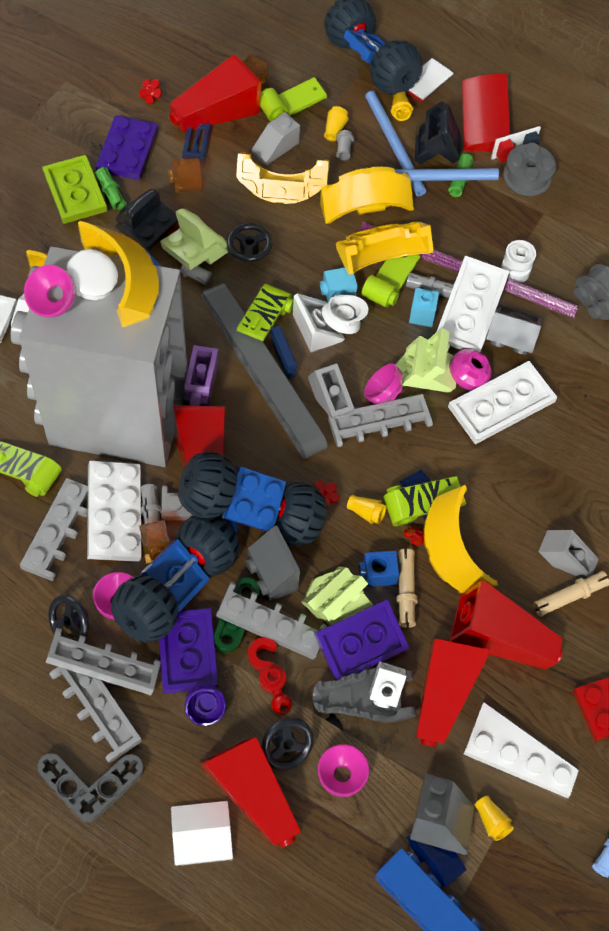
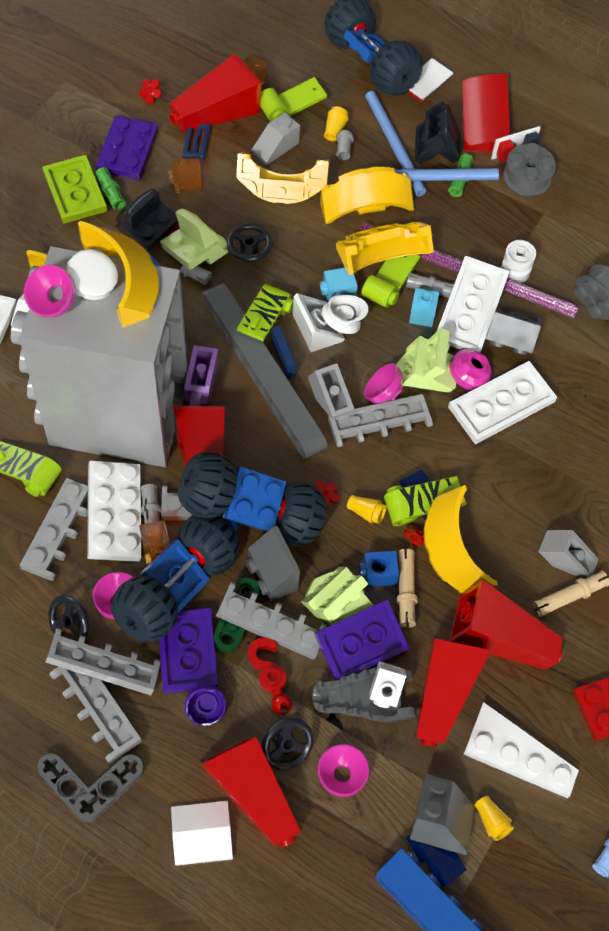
(401, 107): yellow cone -> none

